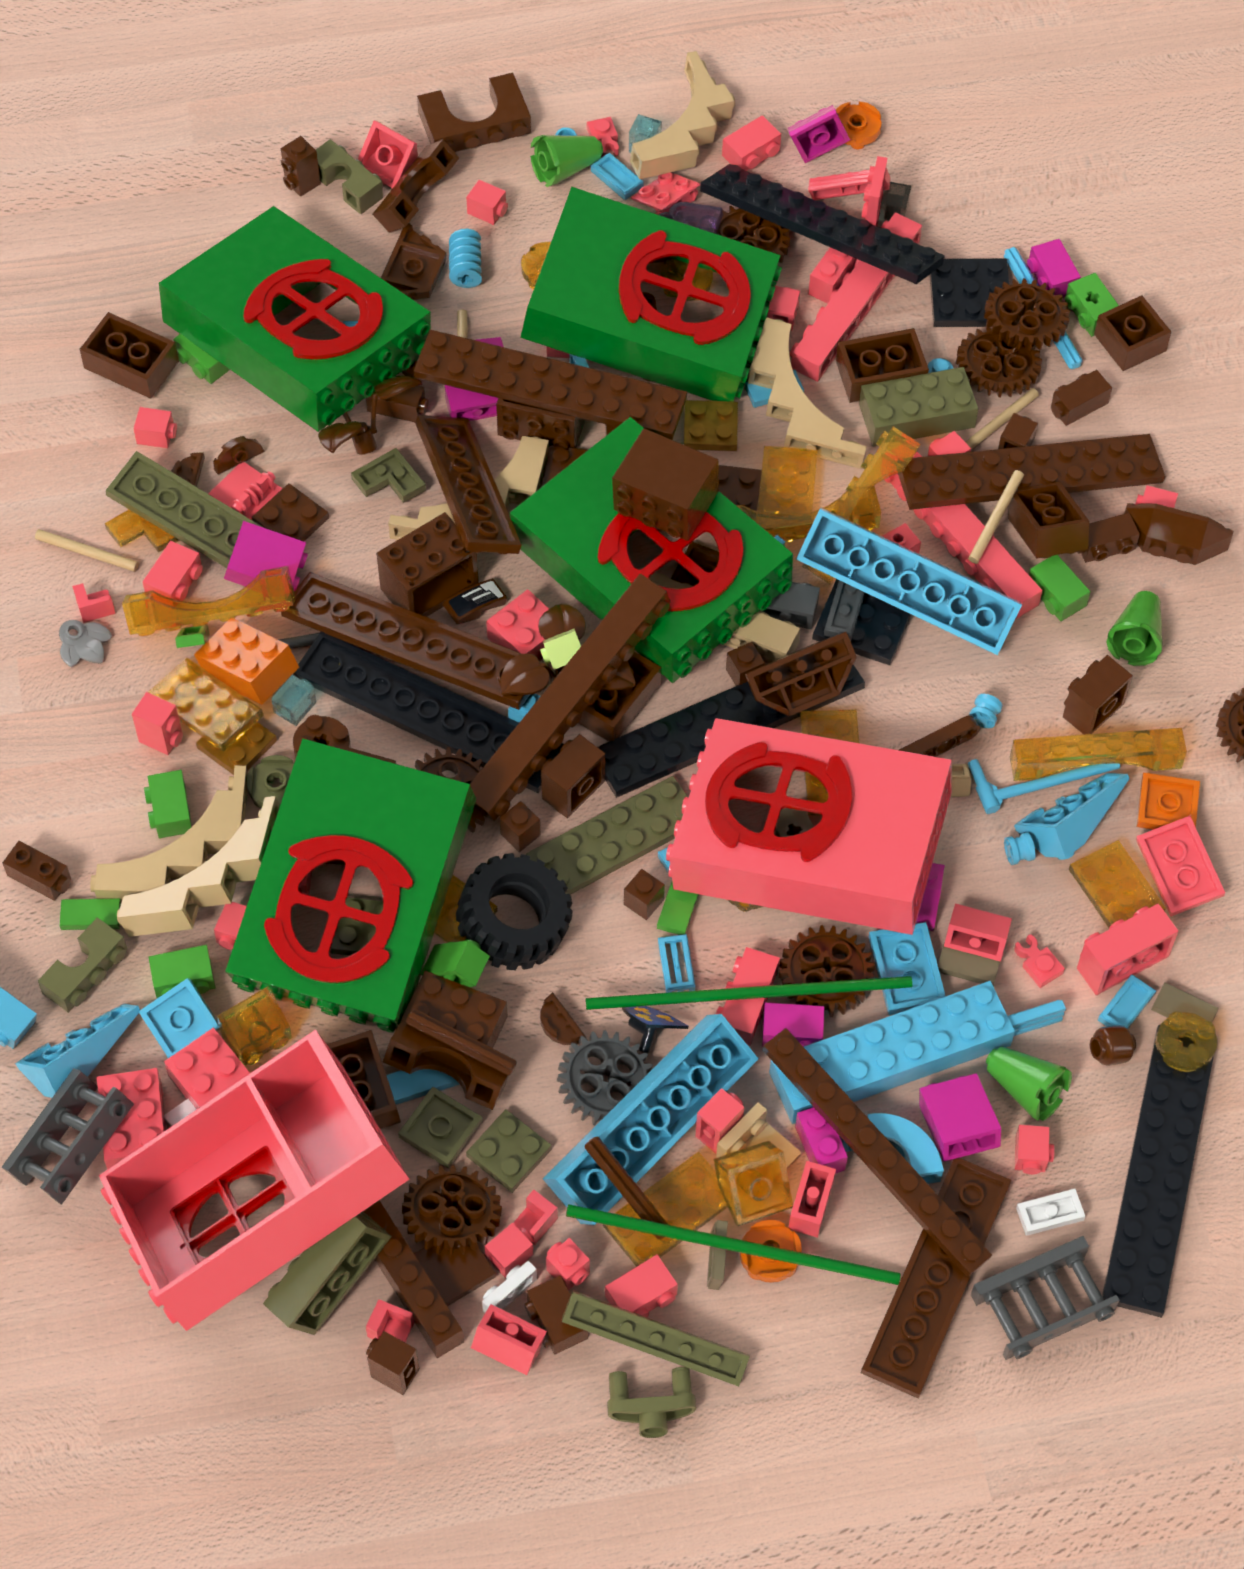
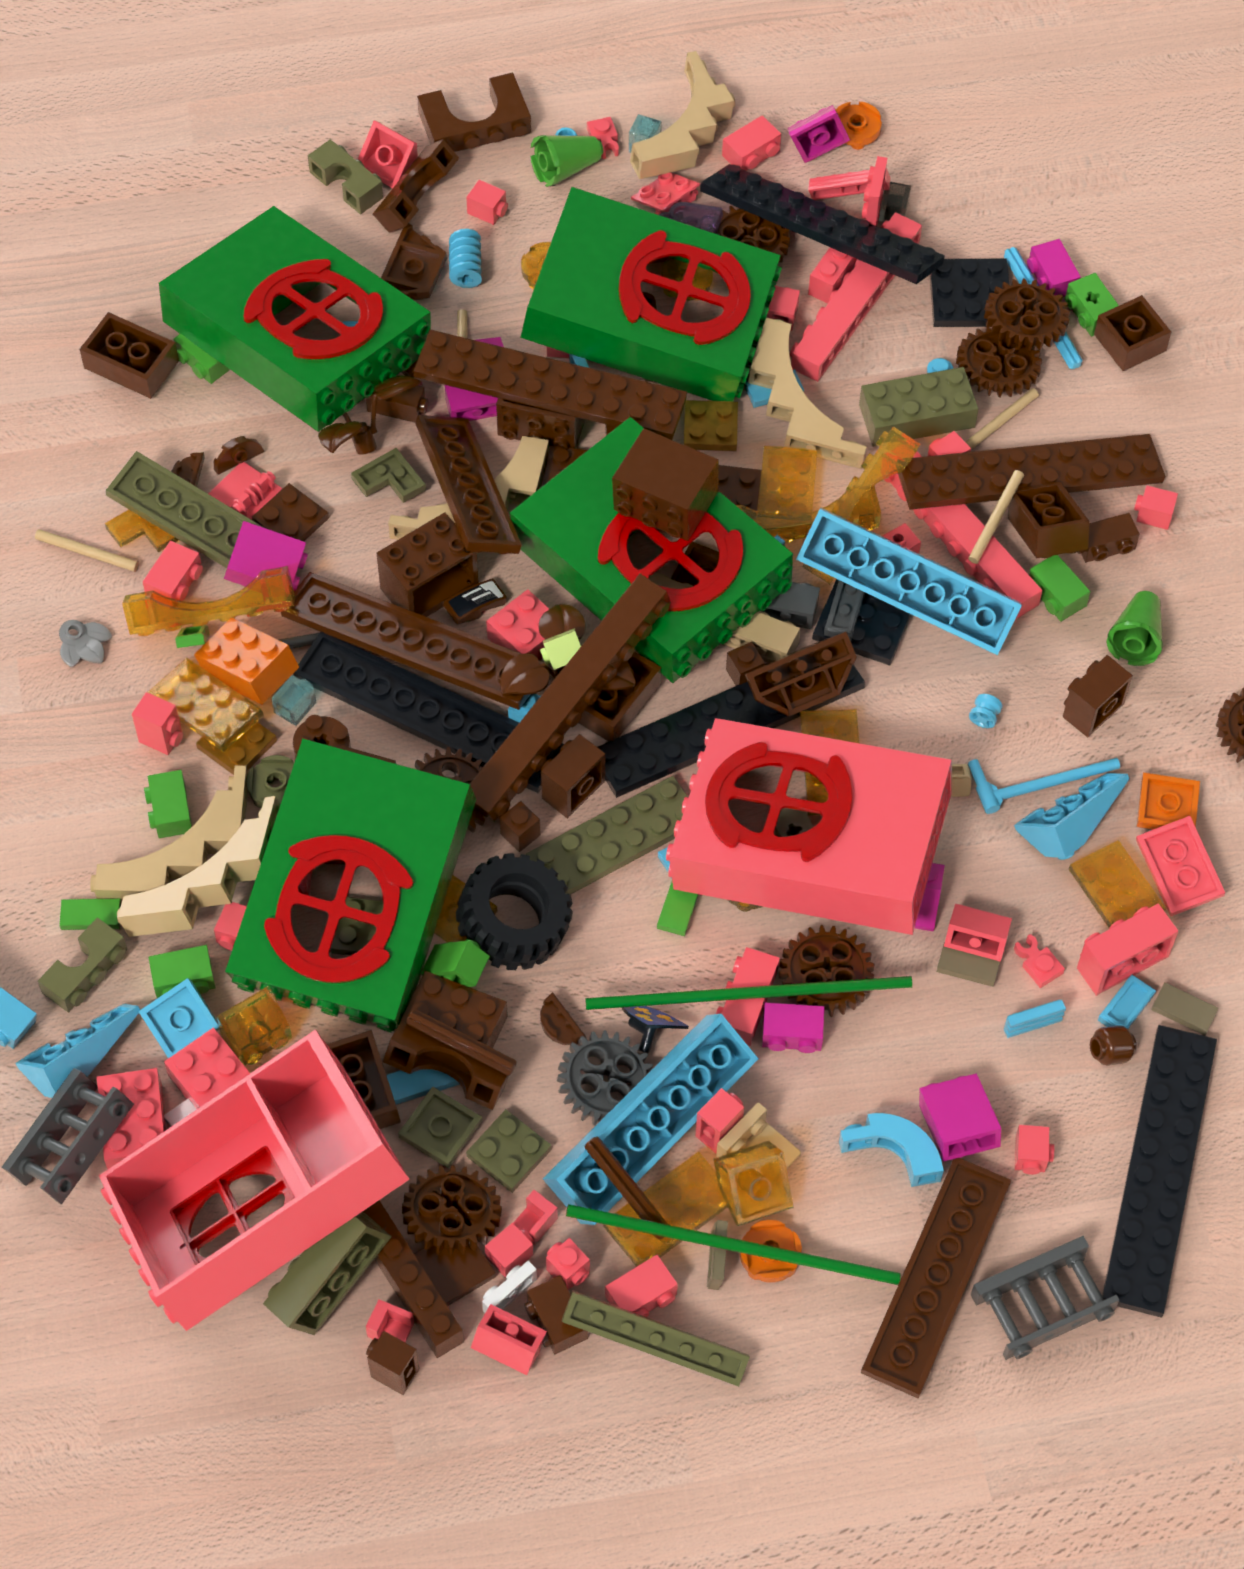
(37, 871): reddish brown brick -> none
(93, 605): coral panel -> none
(154, 427): coral brick -> none
(300, 166): reddish brown brick -> none
(617, 176): medium azure tile -> none
(644, 894): reddish brown brick -> none
(651, 1412): olive connector -> none
(679, 985): medium azure tile -> none
(812, 1199): coral brick -> none
(820, 1140): dark pink brick -> none
(877, 1152): reddish brown plate -> none
(879, 360): reddish brown brick -> none
(906, 1046): medium azure brick -> none
(907, 955): medium azure plate -> none
(945, 738): reddish brown beam -> none
(1018, 432): reddish brown brick -> none
(1019, 848): medium azure wheel -> none
(1029, 1080): bright green cone -> none
(1050, 1212): white plate -> none
(1080, 397): reddish brown brick -> none
(1145, 748): clear yellow arch -> none
(1178, 533): reddish brown wedge -> none
(1194, 1027): clear yellow plate -> none

